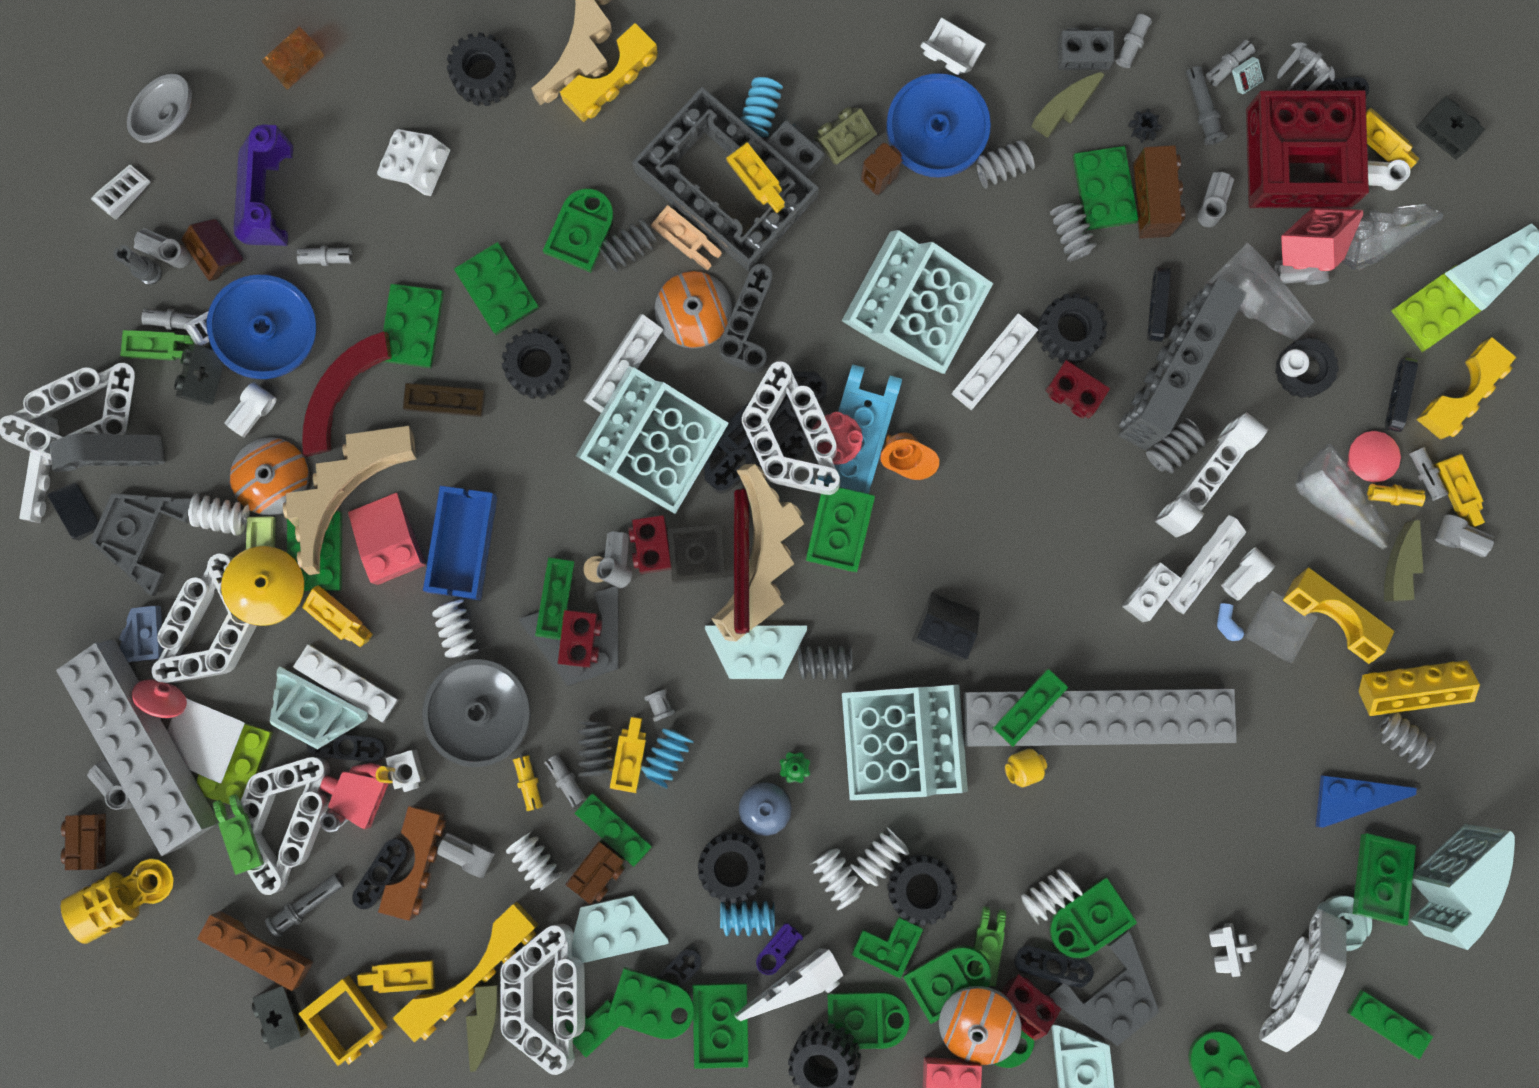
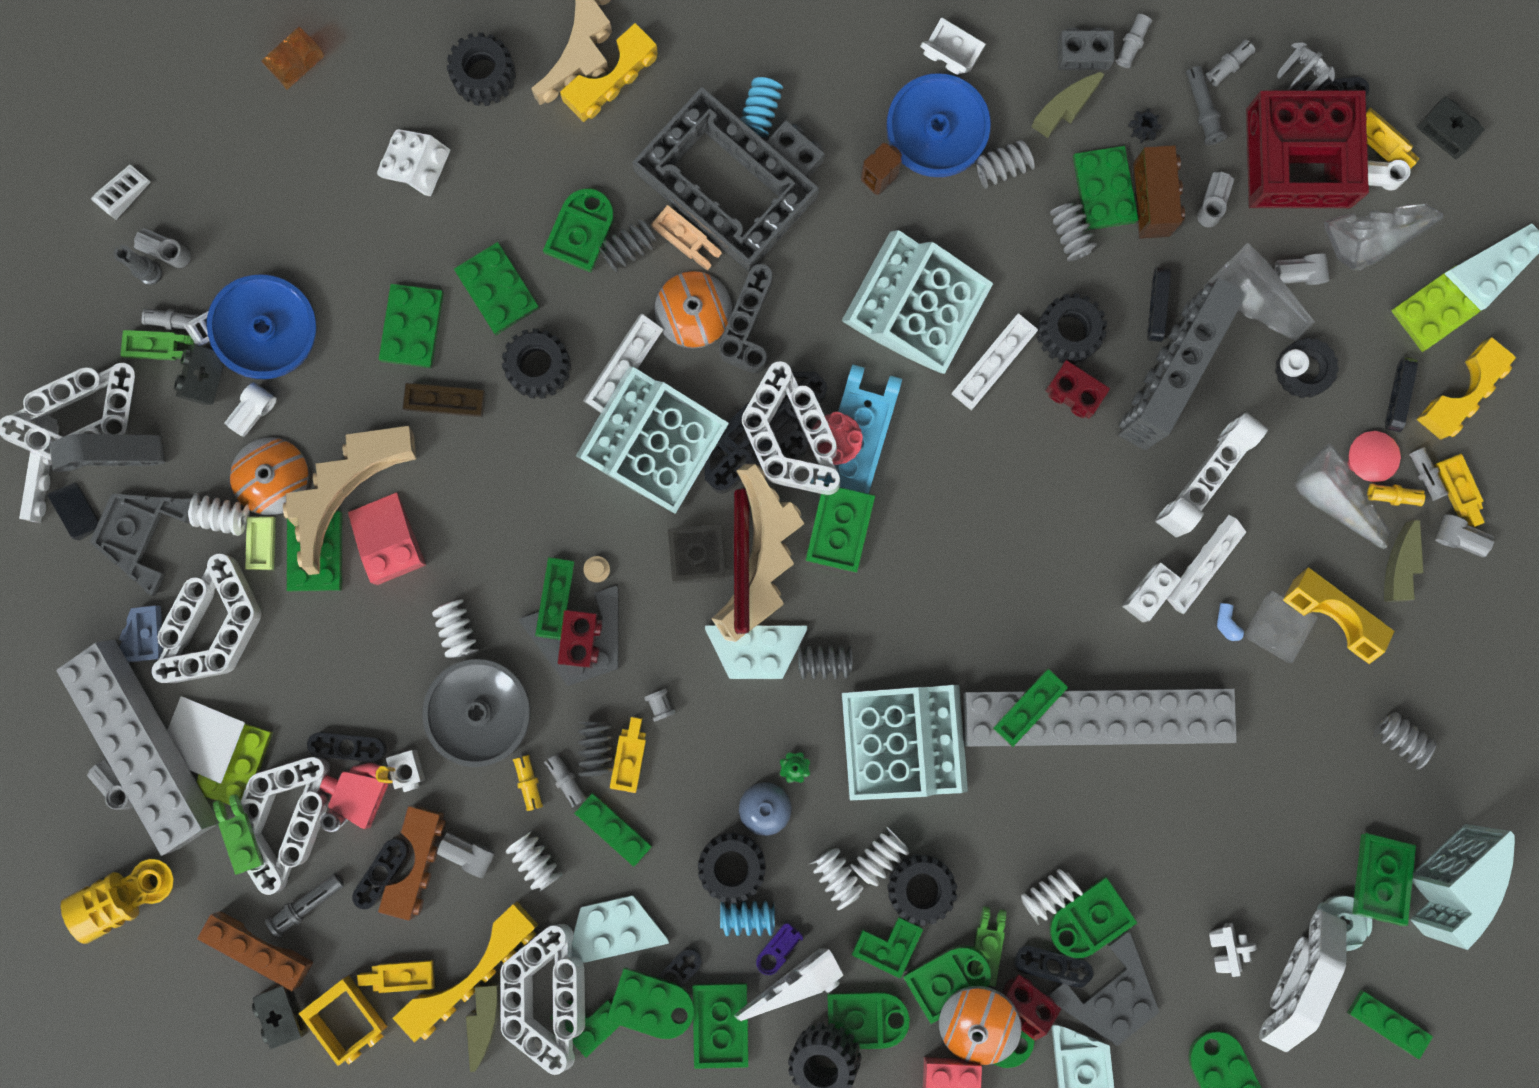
(84, 841): reddish brown brick -> none
(159, 108): light grey dish -> none
(159, 698): coral dish -> none
(210, 248): reddish brown panel -> none
(253, 219): dark purple windscreen -> none
(268, 603): yellow dish -> none
(310, 711): light aqua wing -> none
(324, 255): light grey pin -> none
(333, 385): dark red tile -> none
(336, 617): yellow hinge -> none
(346, 683): white plate -> none
(460, 543): blue piece -> none
(595, 872): reddish brown brick -> none
(614, 565): light grey piece -> none
(658, 544): dark red brick -> none
(666, 756): medium azure piece -> none
(756, 176): yellow hinge -> none
(845, 134): olive bracket -> none
(909, 457): orange piece -> none
(947, 628): black slope -> none
(1025, 768): yellow head -> none
(1176, 446): light grey piece -> none
(1247, 75): light aqua tile -> none
(1252, 568): white piece -> none
(1320, 238): coral slope -> none
(1347, 798): blue wing -> none
(1418, 688): yellow brick -> none

